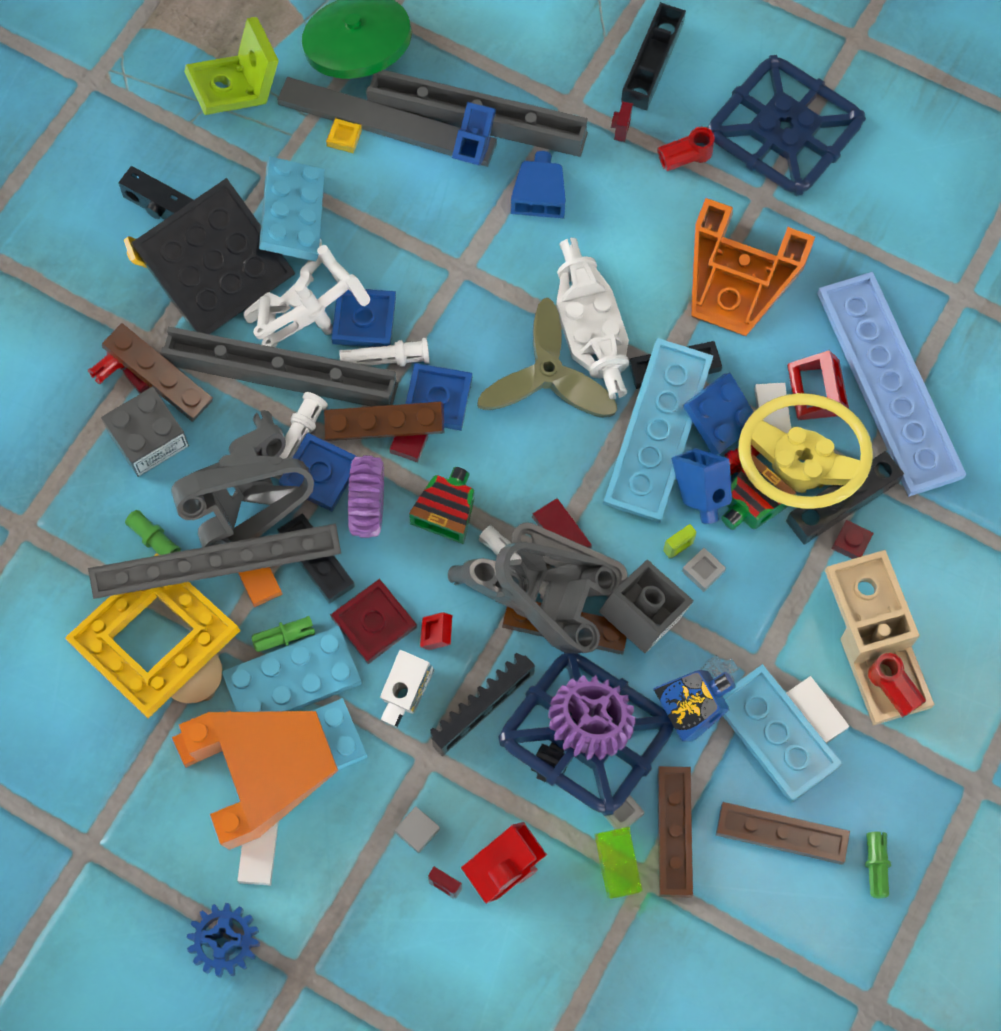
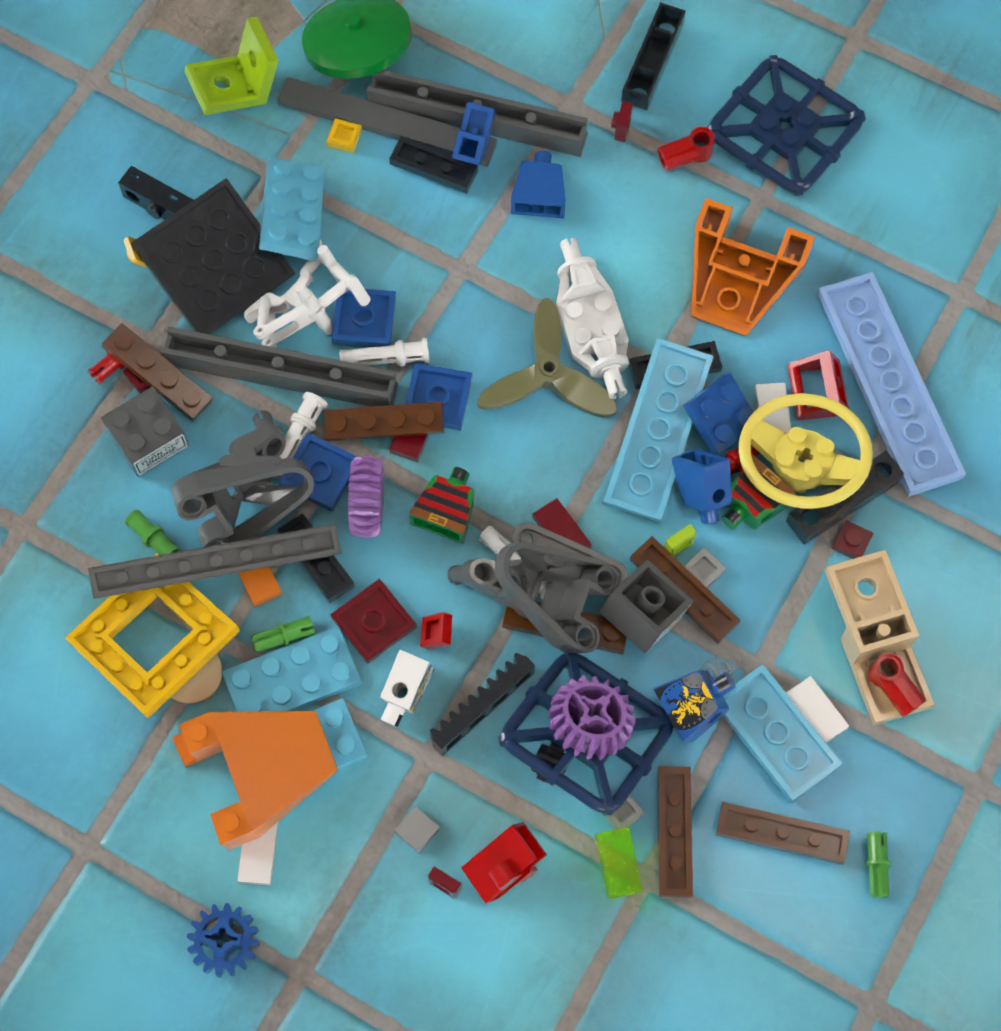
(433, 164): none -> black plate
(706, 608): none -> reddish brown plate

